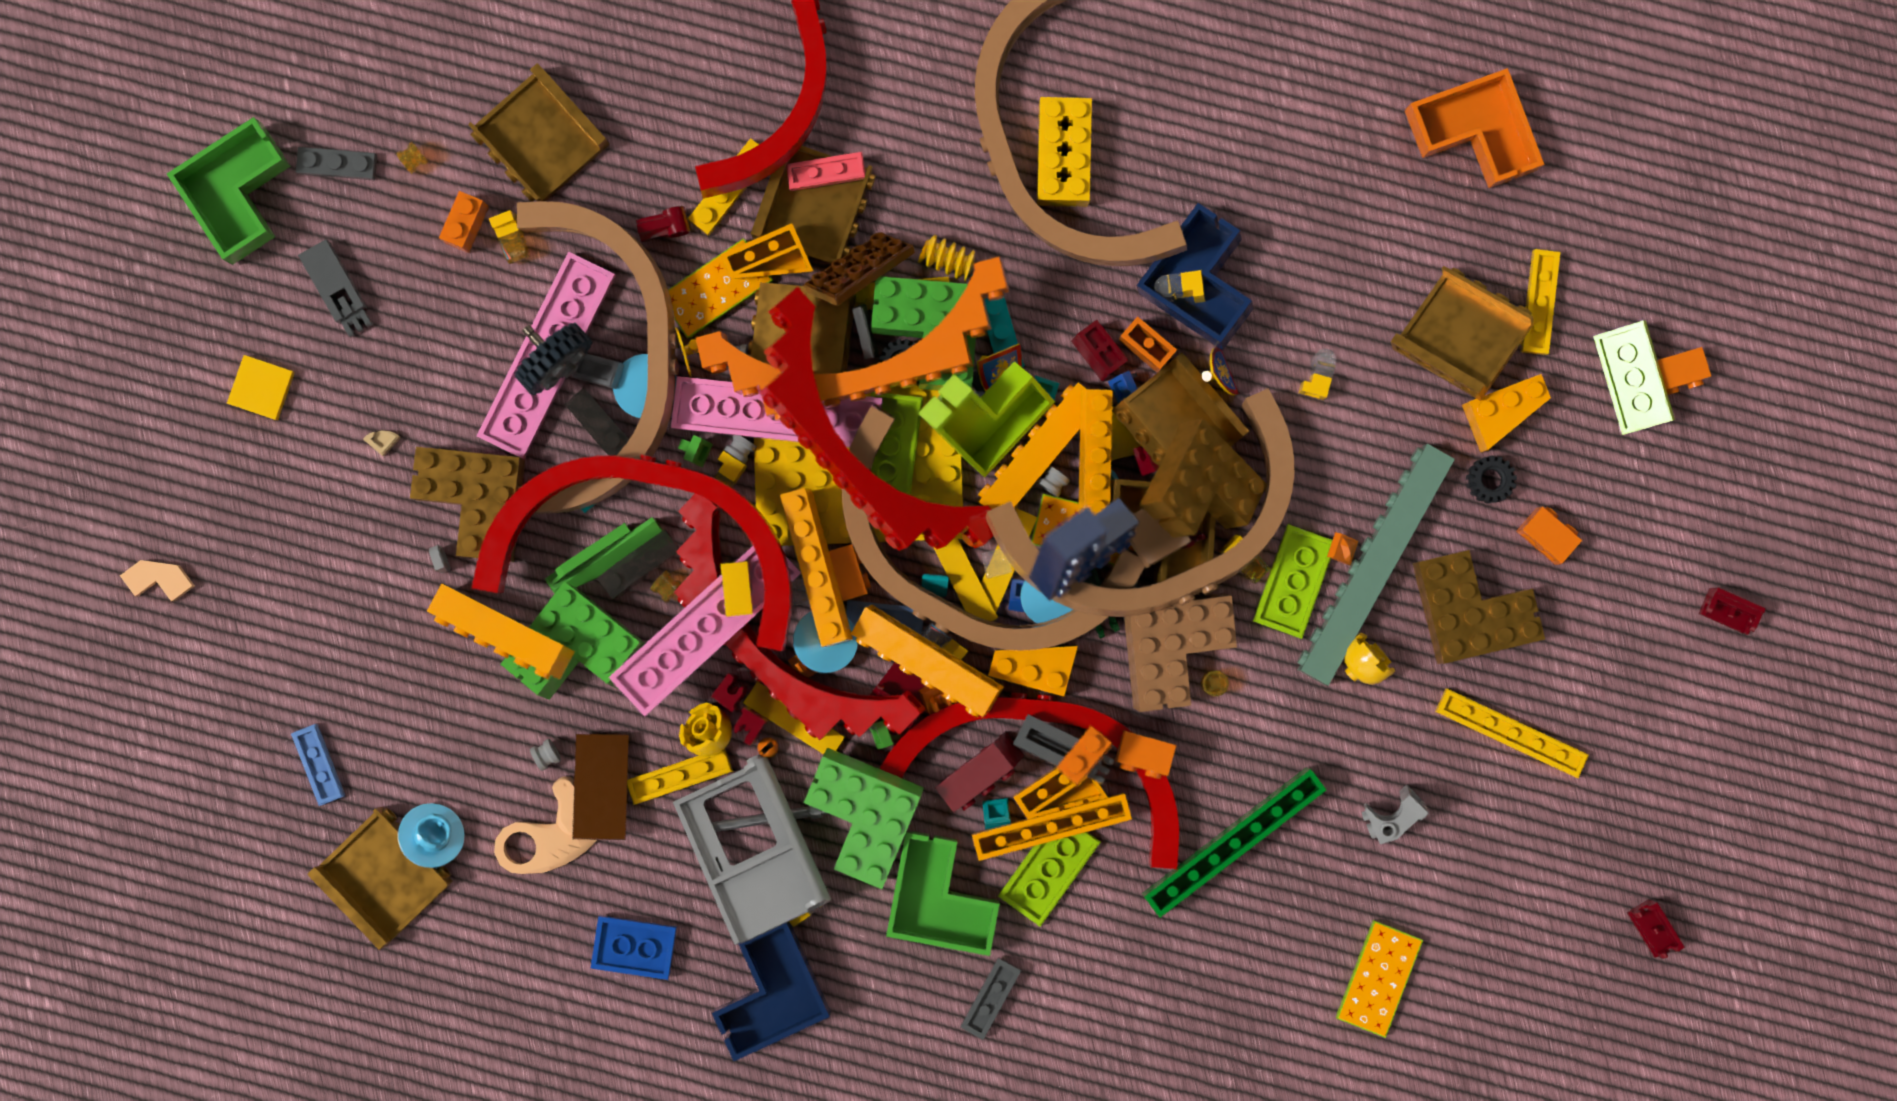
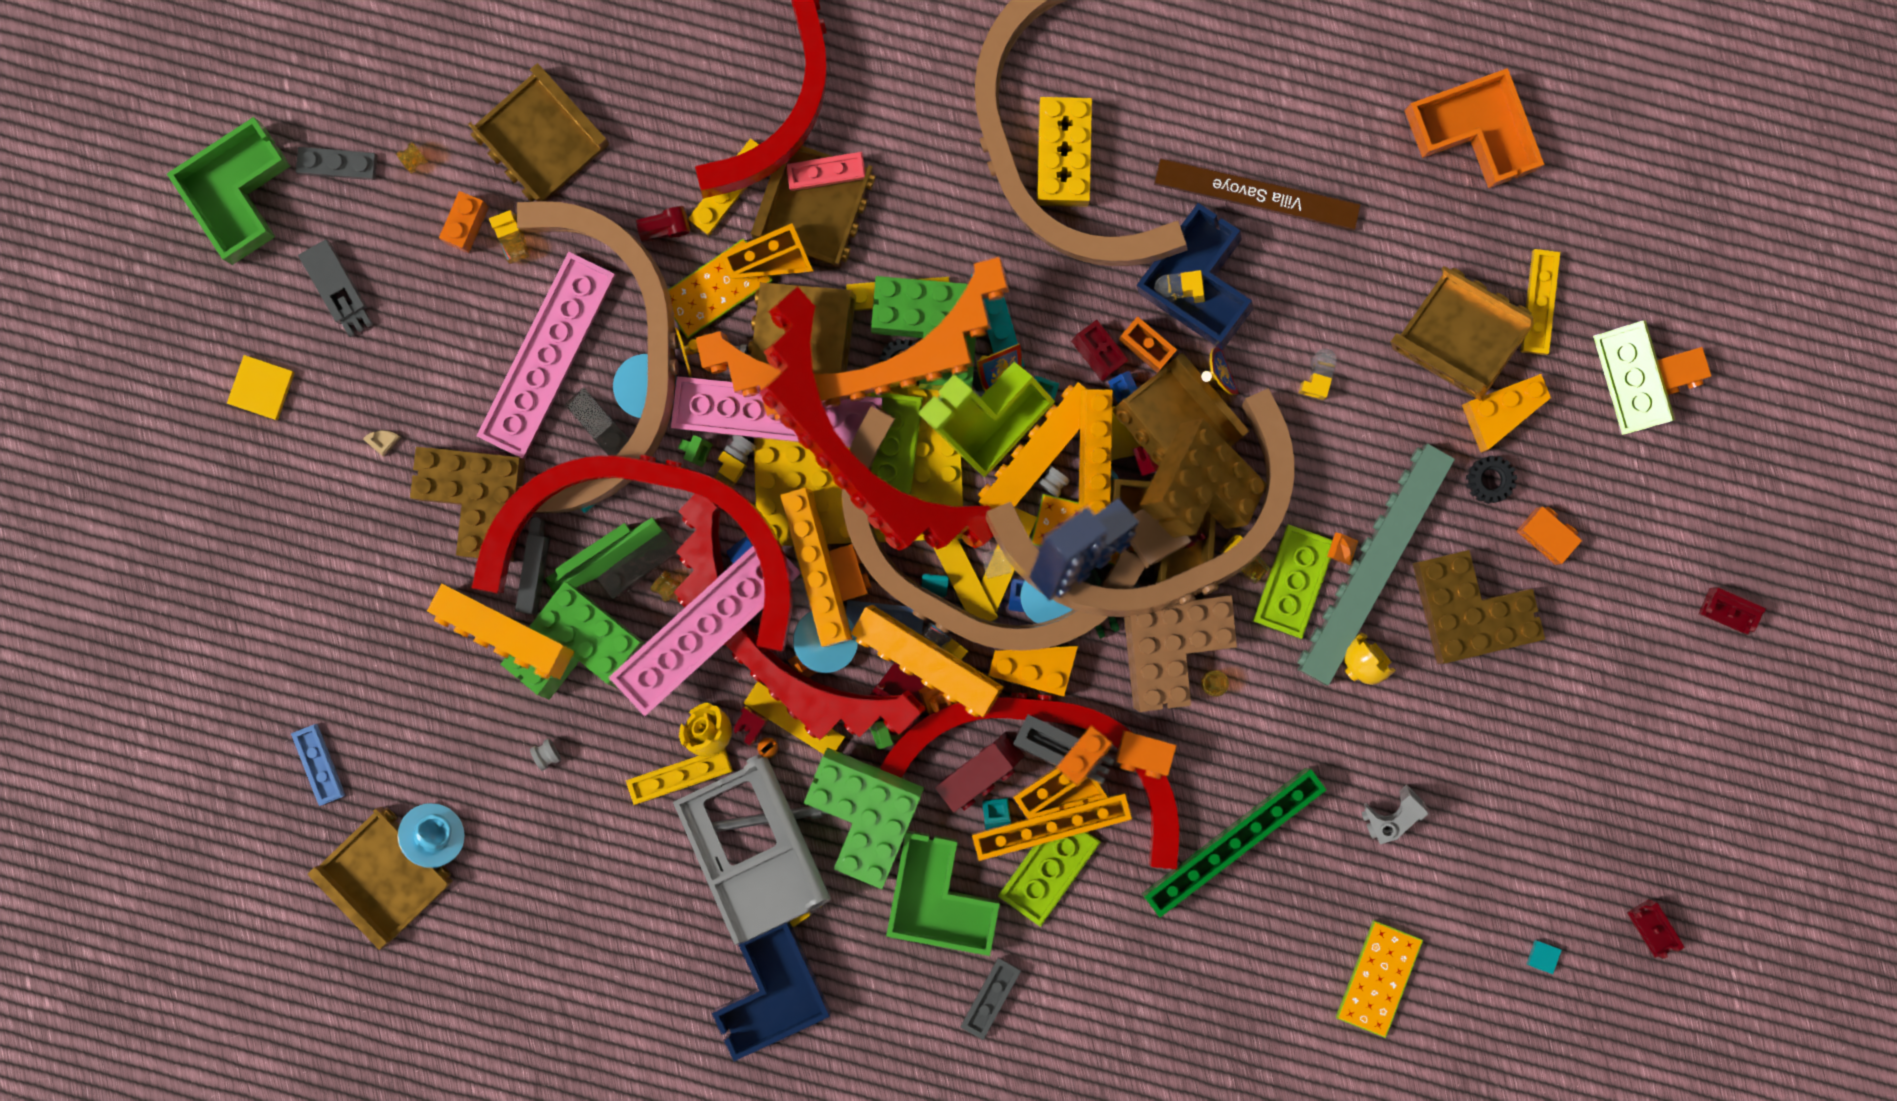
(168, 576): light nougat tile -> none
(439, 559): light grey tile -> none
(533, 568): none -> dark grey hinge
(552, 357): black wheel -> none
(552, 841): light nougat animal -> none
(599, 371): flat silver tile -> none
(600, 787): reddish brown tile -> none
(633, 947): blue plate -> none
(727, 695): dark red hinge -> none
(736, 589): yellow tile -> none
(739, 549): none -> blue slope
(858, 268): reddish brown tile -> none
(864, 331): flat silver tile -> none
(947, 257): yellow piece -> none
(1257, 194): none -> reddish brown tile
(1512, 733): yellow tile -> none
(1543, 957): none -> teal tile

